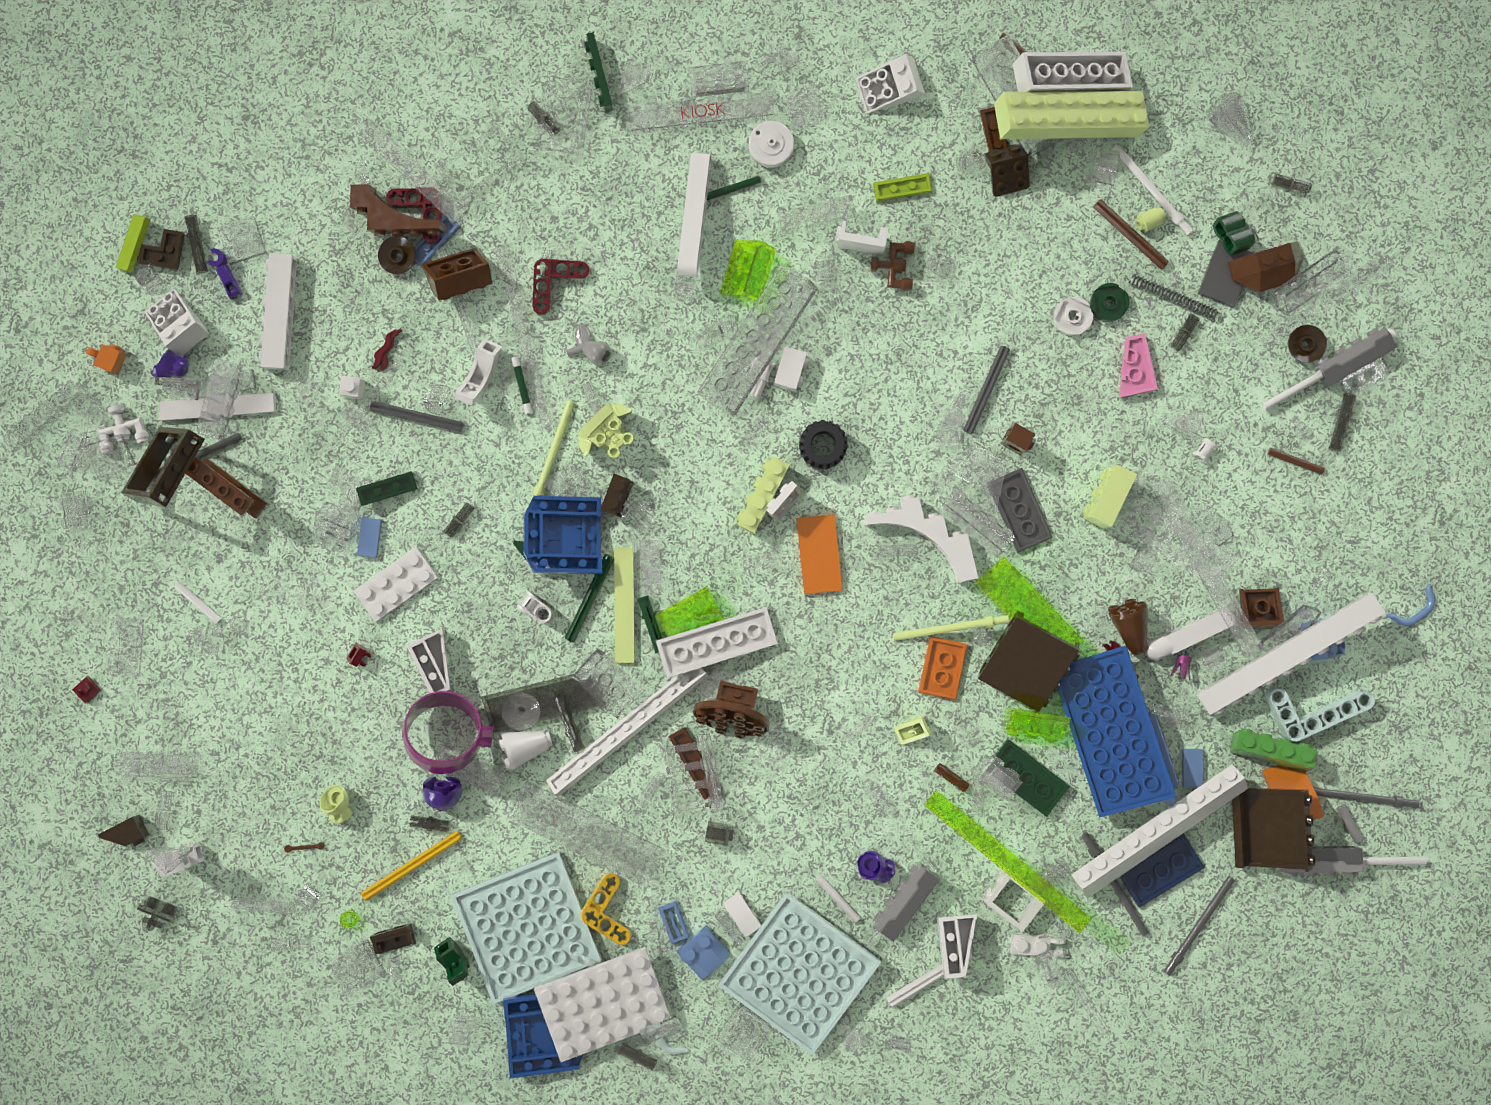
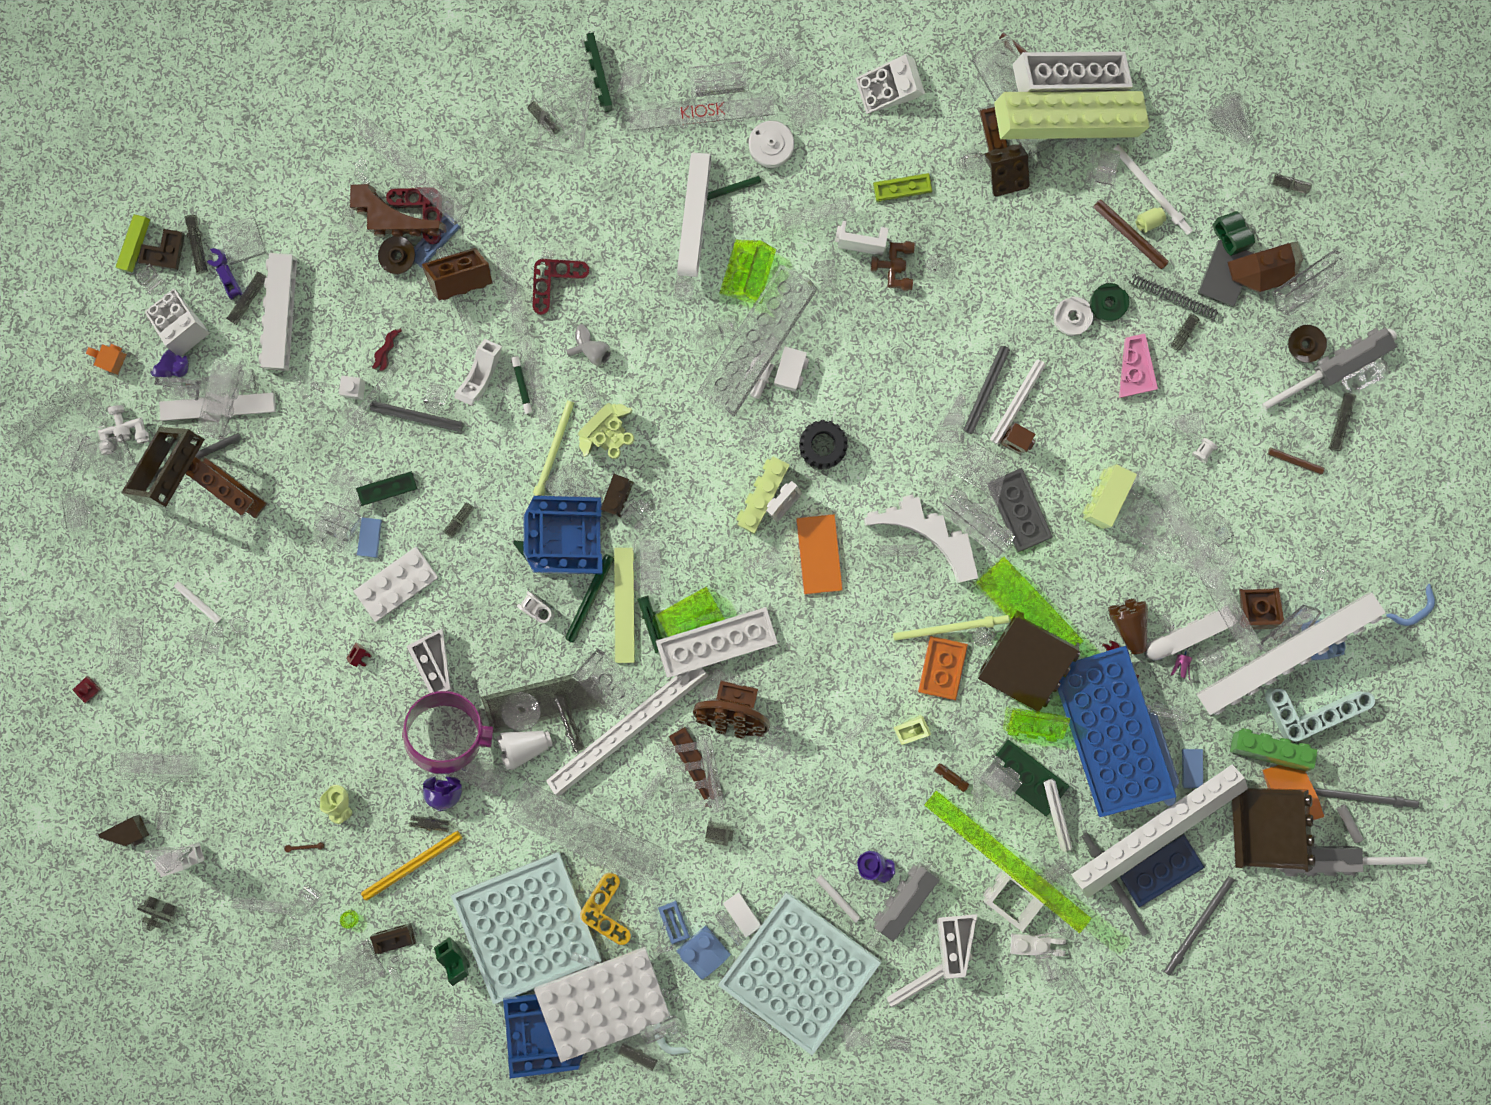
(241, 306): none -> clear smoke pin
(1017, 402): none -> white axle
(1058, 815): none -> white axle

